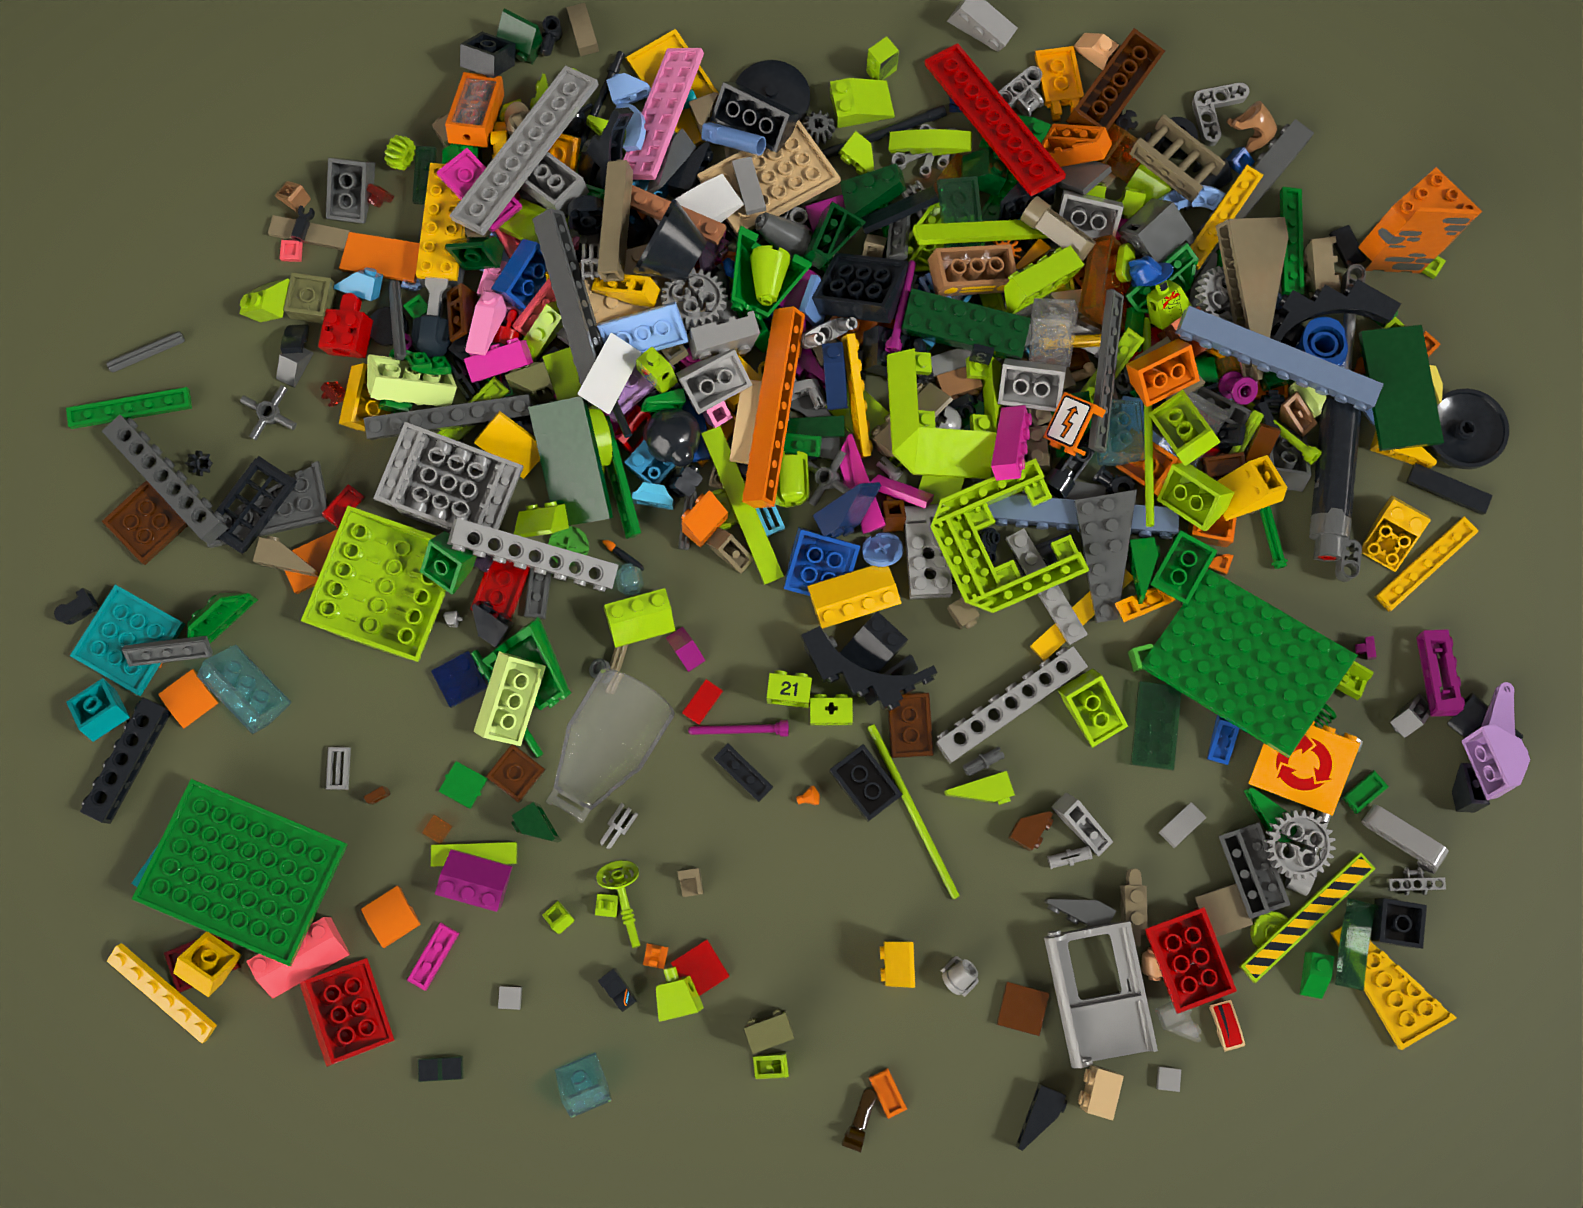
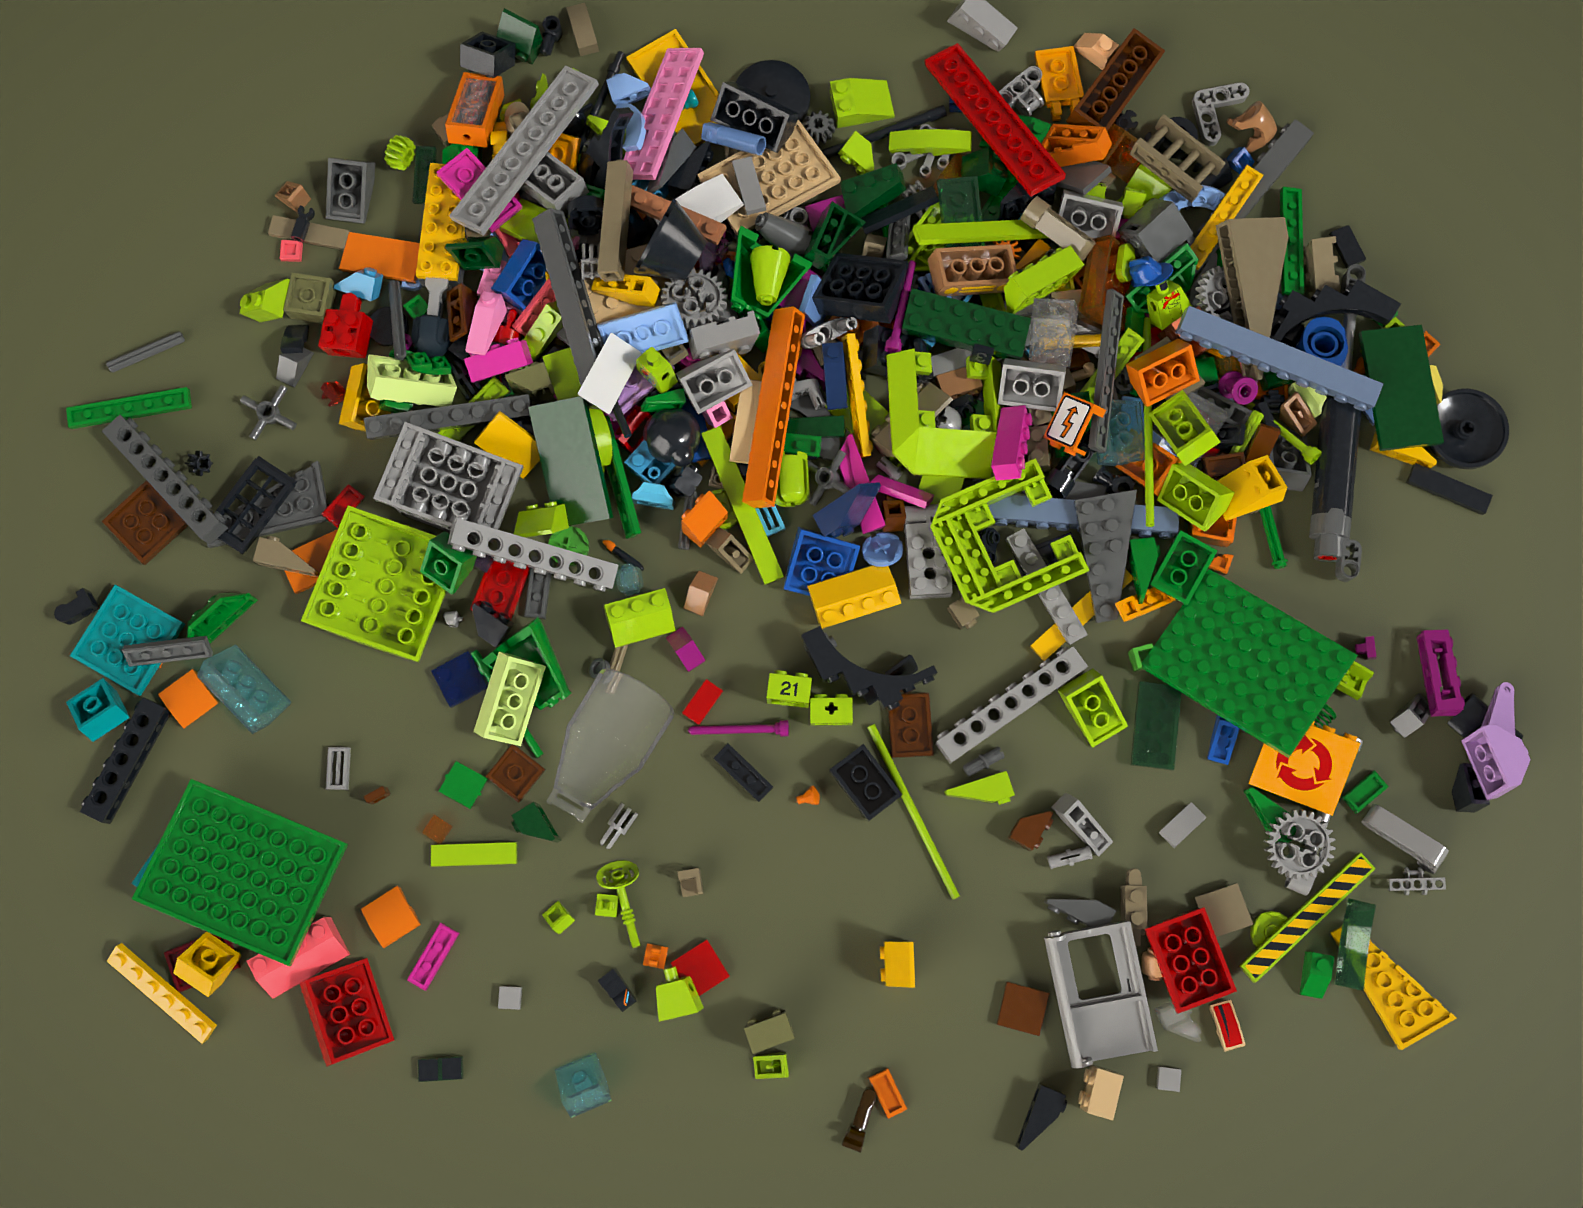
(378, 195): clear red tile -> none
(474, 880): magenta slope -> none
(700, 593): none -> medium nougat slope
(702, 109): dark tan slope -> none
(874, 644): black slope -> none
(882, 59): lime brick -> none
(960, 976): light grey piece -> none
(1255, 877): dark grey brick -> none
(1394, 533): yellow slope -> none
(1399, 923): black brick -> none
(1419, 226): orange panel -> none
(1426, 564): yellow tile -> none
(1434, 267): lime tile -> none

